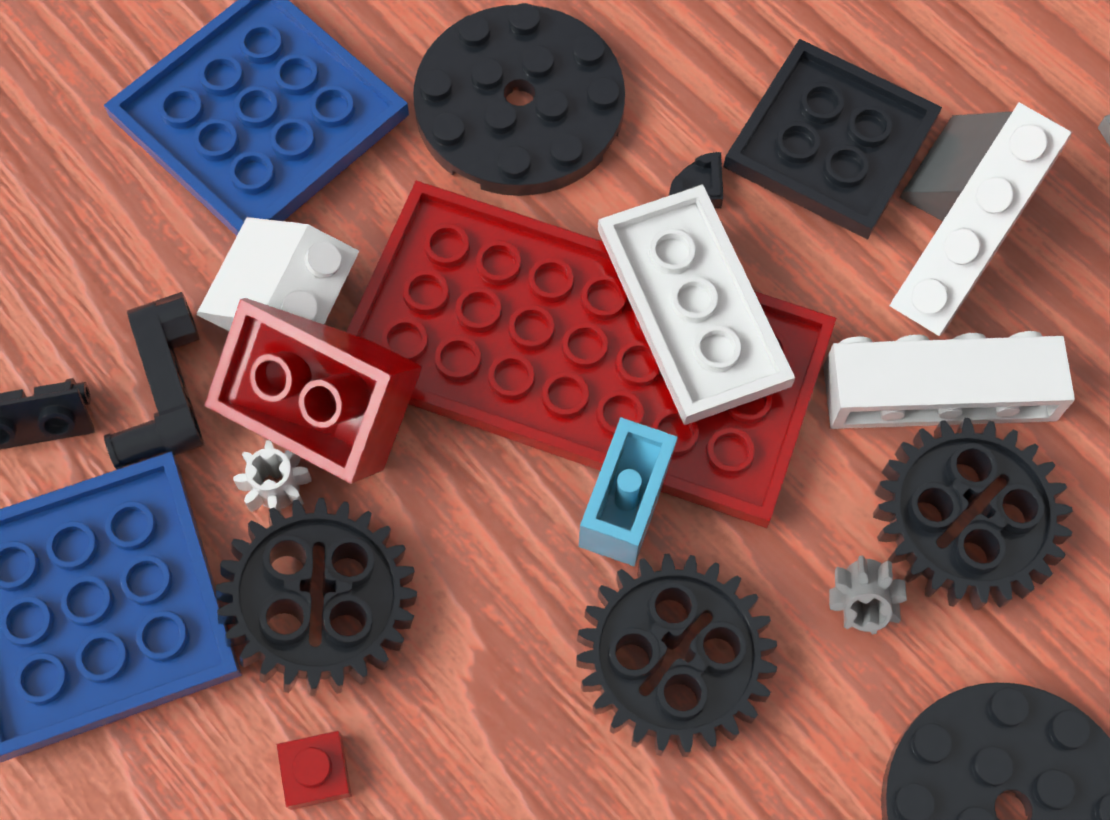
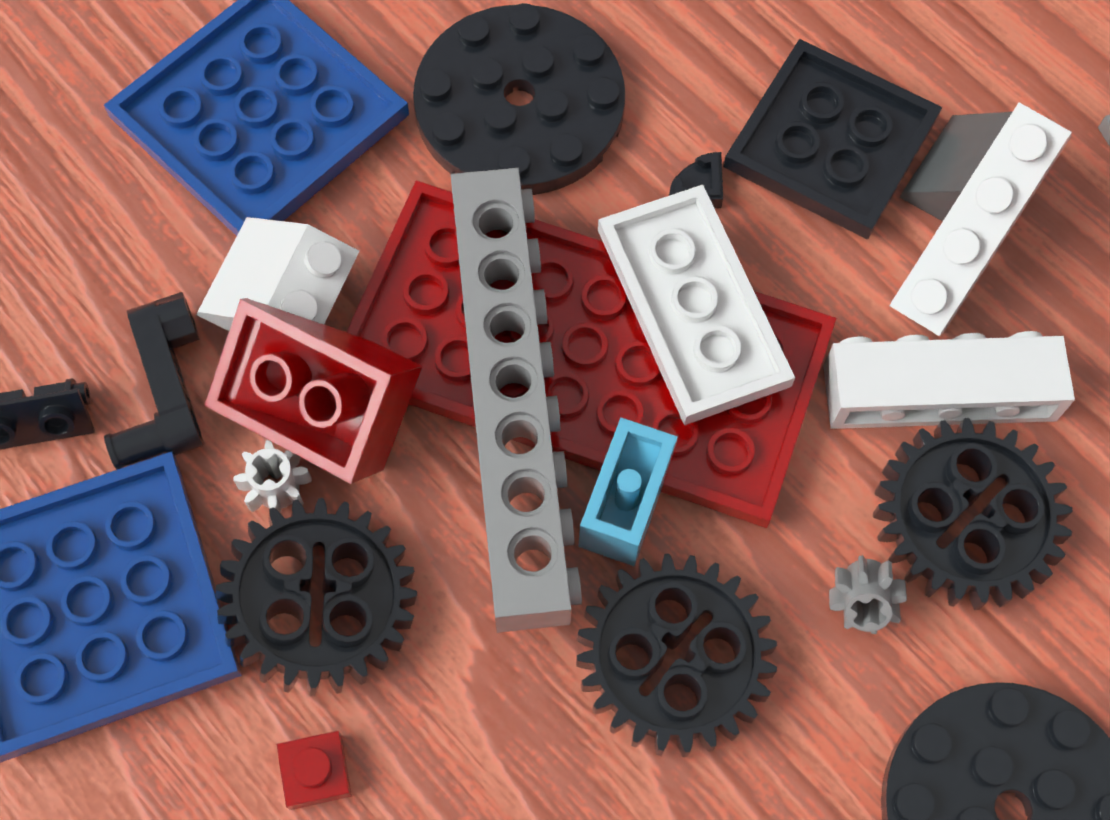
(520, 597): none -> light grey brick

